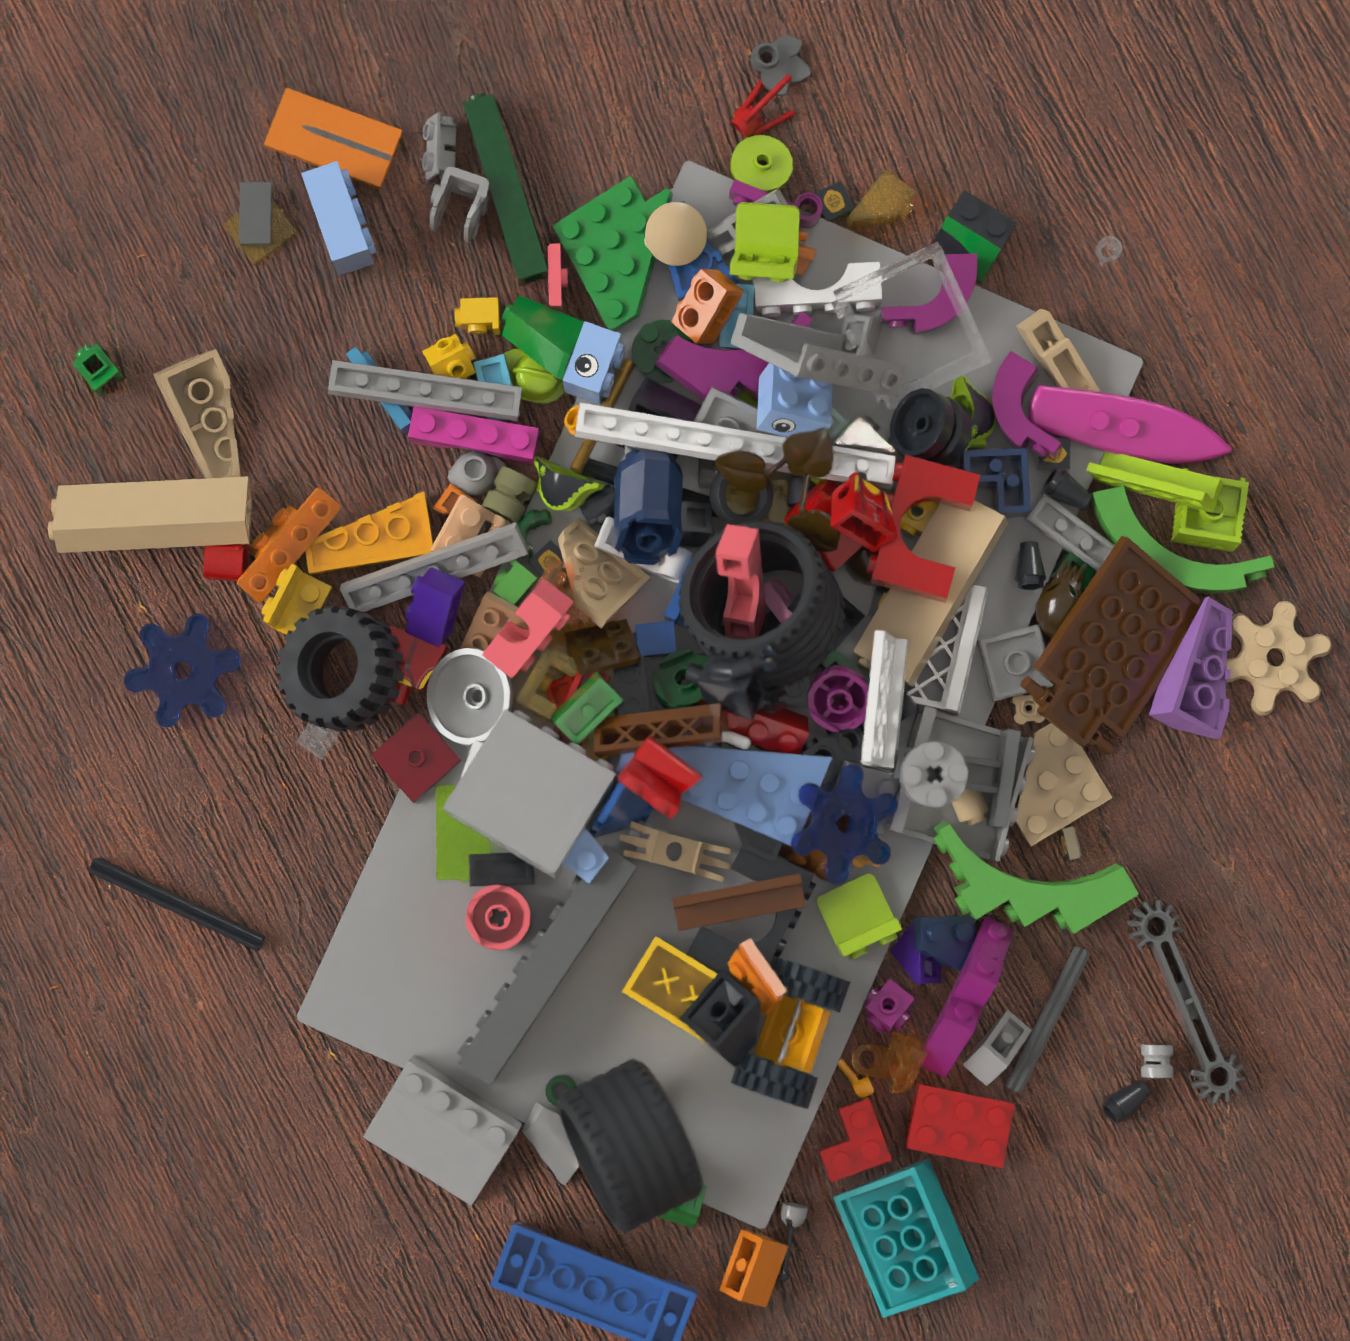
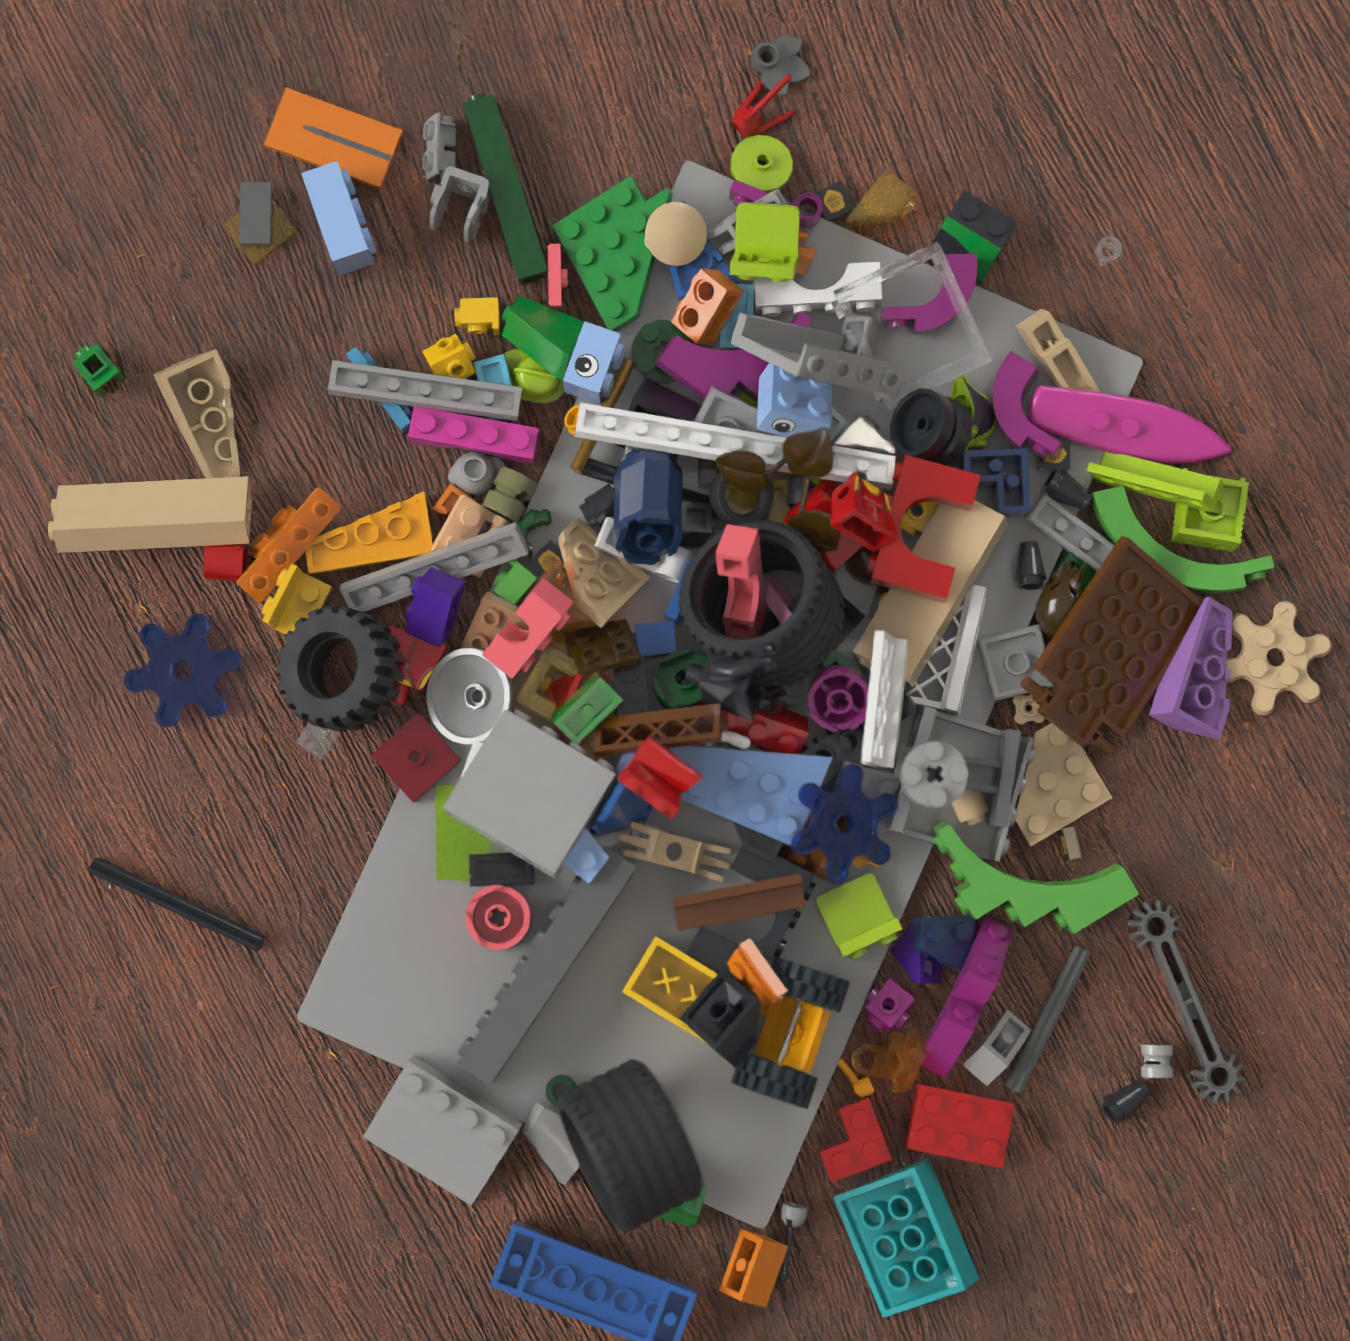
(562, 487): hat -> none

